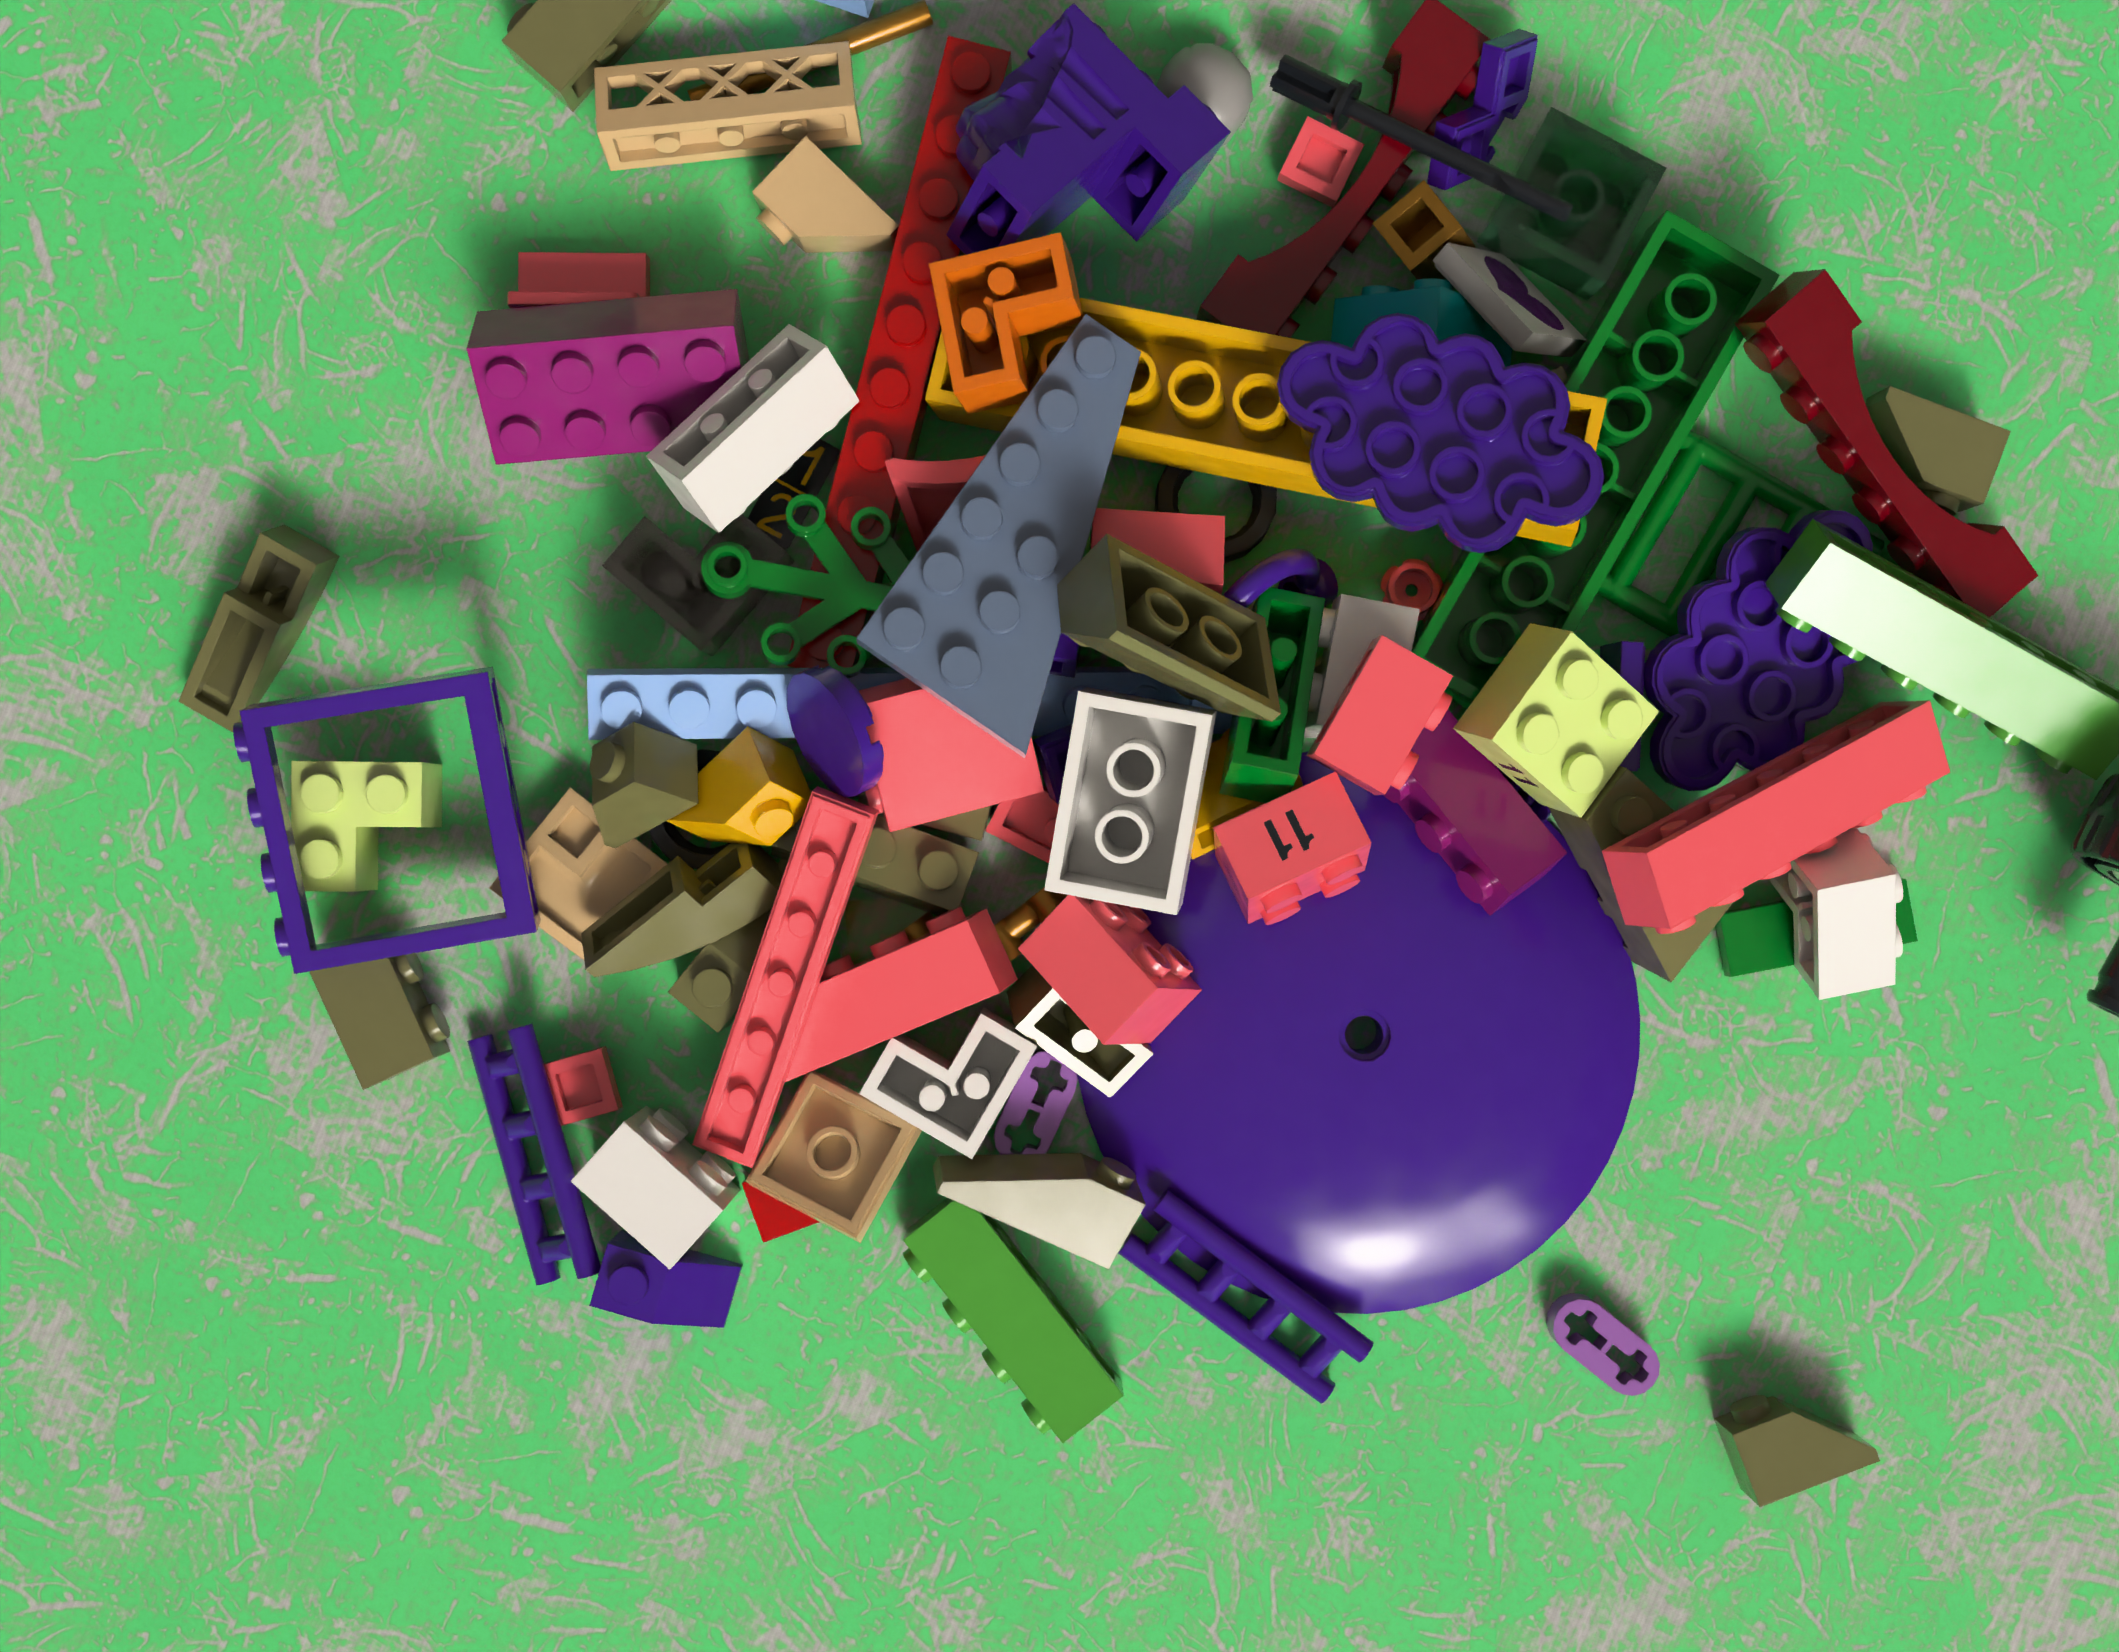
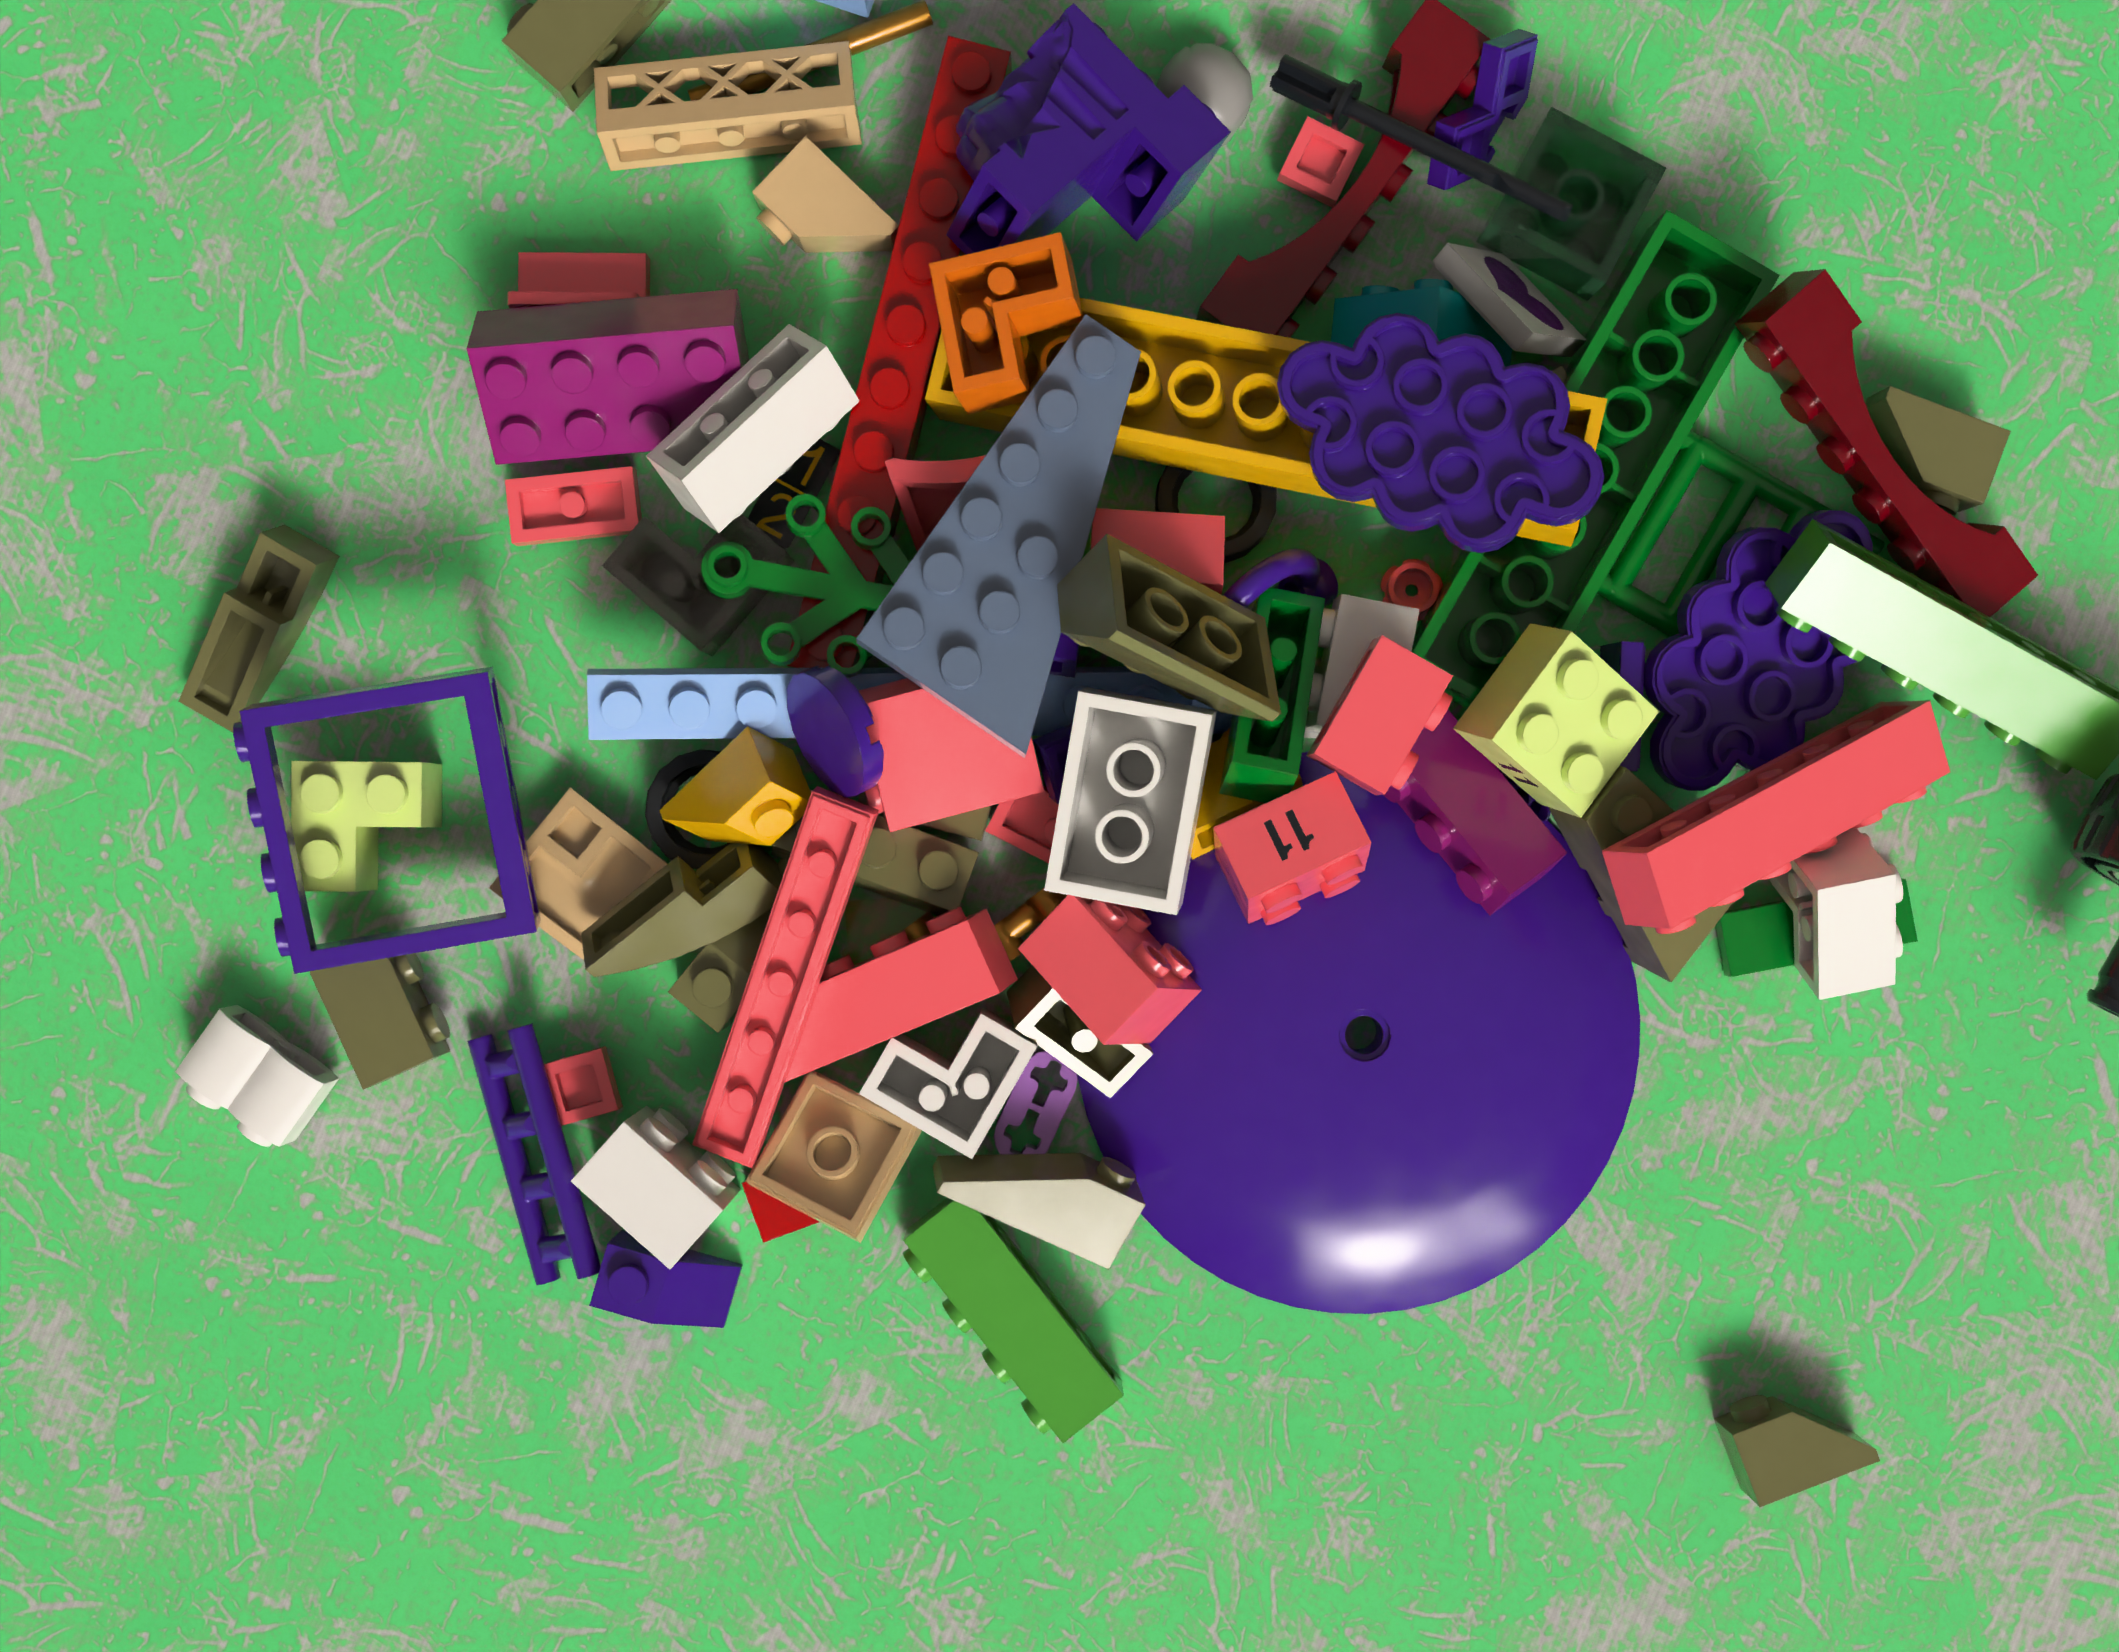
(255, 1076): none -> white brick
(573, 506): none -> coral plate
(641, 781): olive slope -> none
(1255, 1332): dark purple bar -> none
(1420, 229): pearl gold brick -> none
(1611, 1333): medium lavender beam -> none

